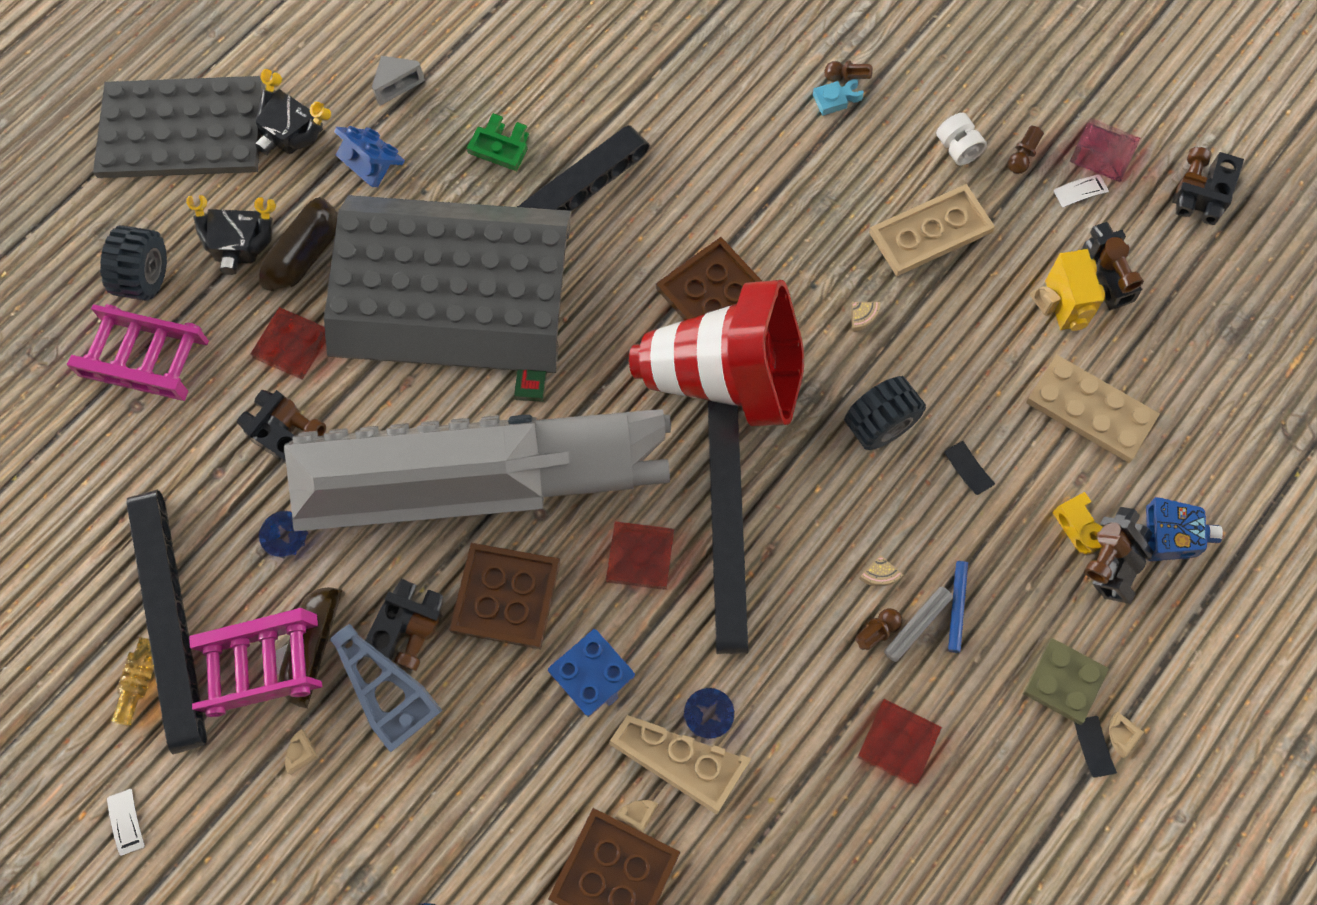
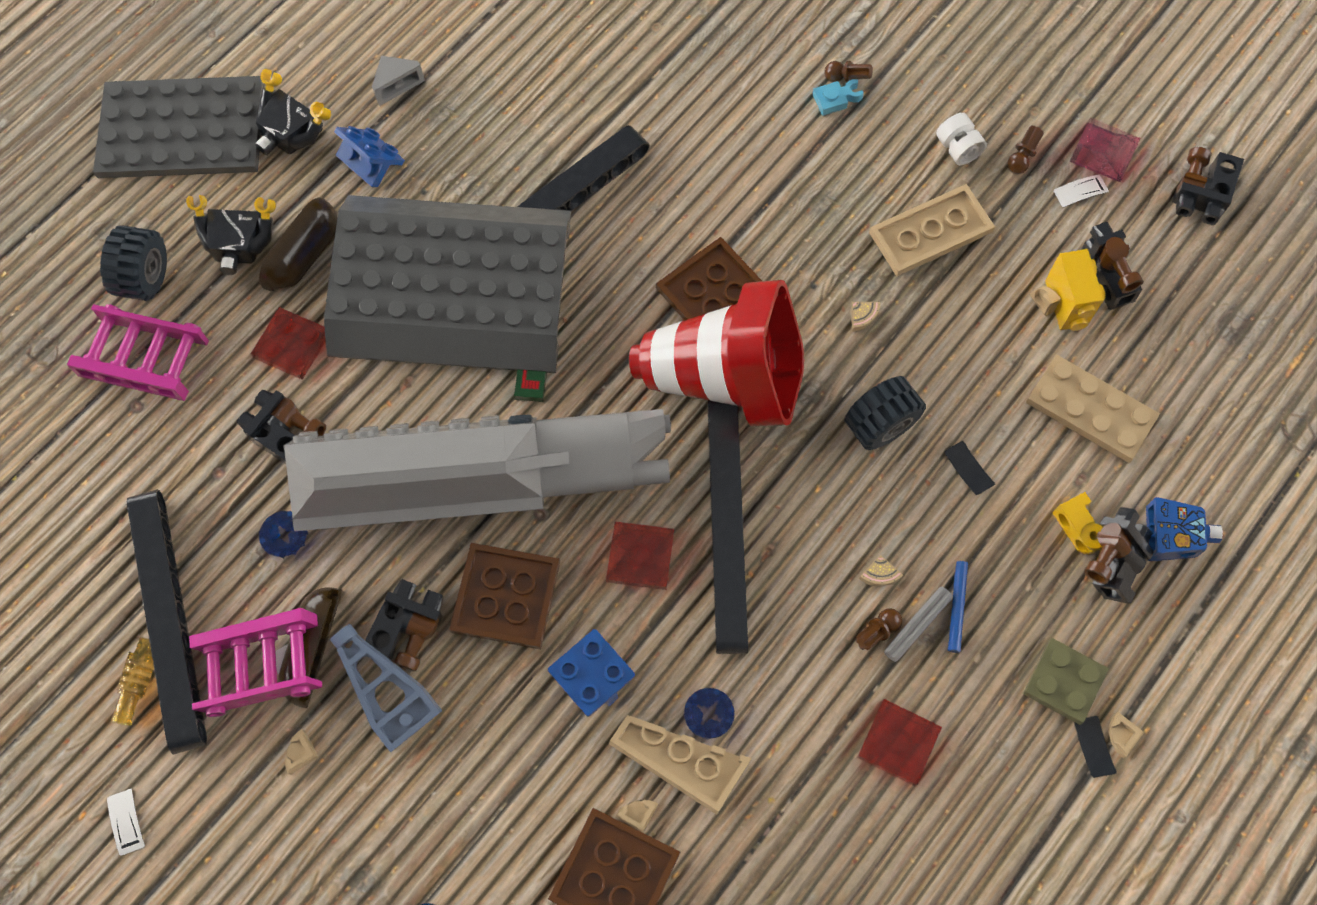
(497, 148): green plate -> none

